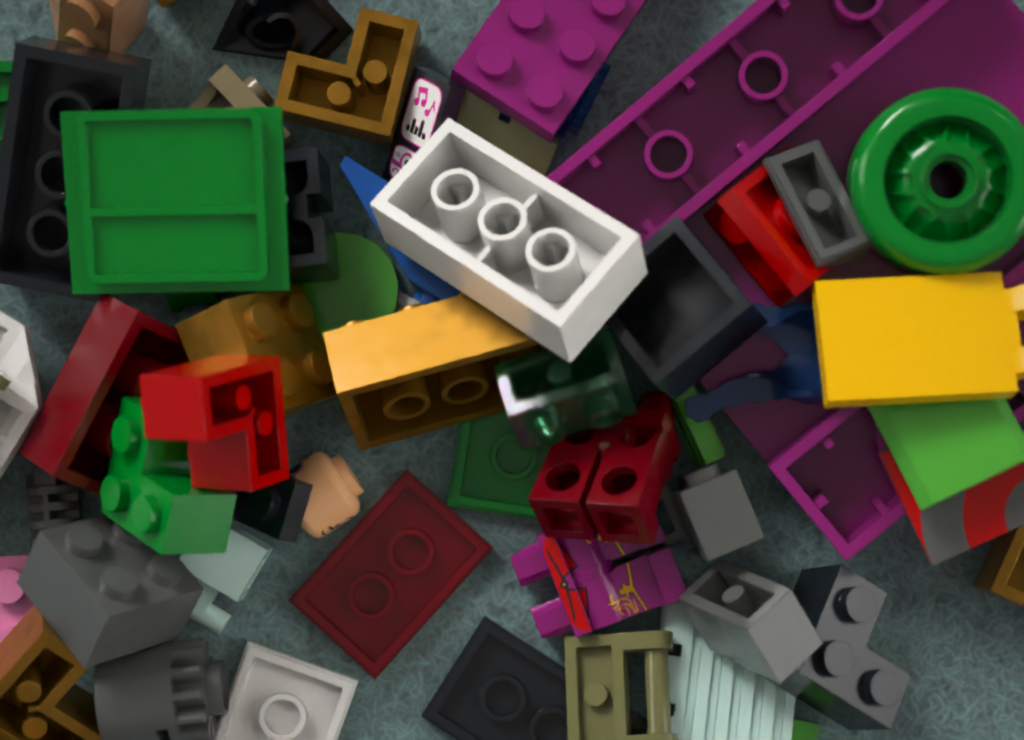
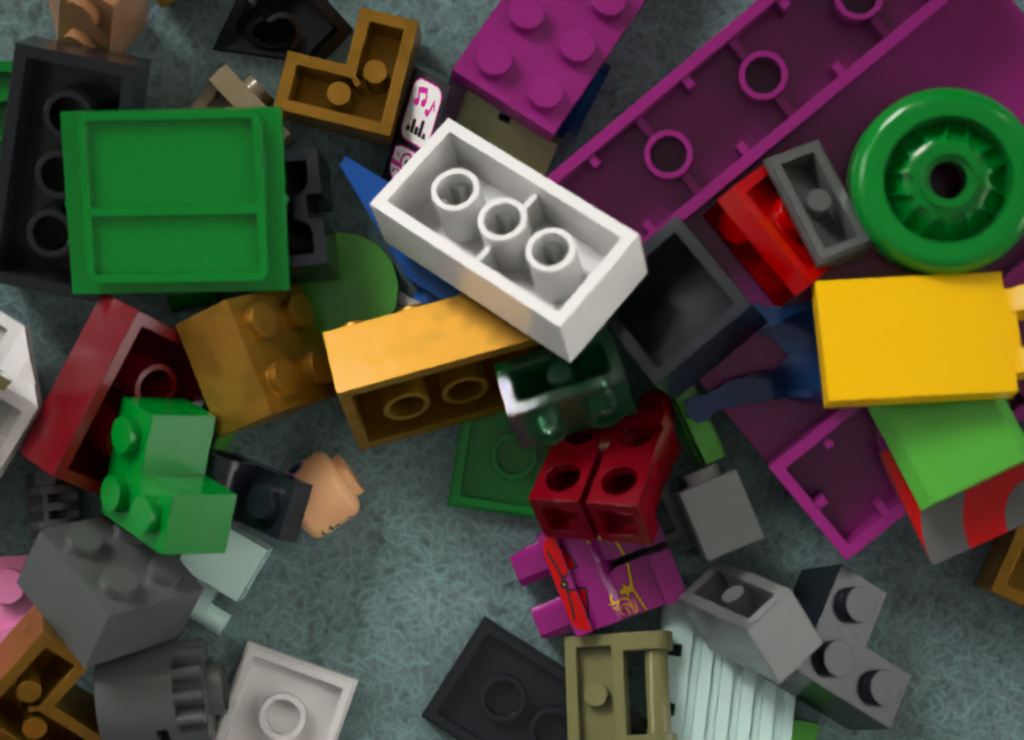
(227, 413): red brick -> none
(390, 574): dark red tile -> none

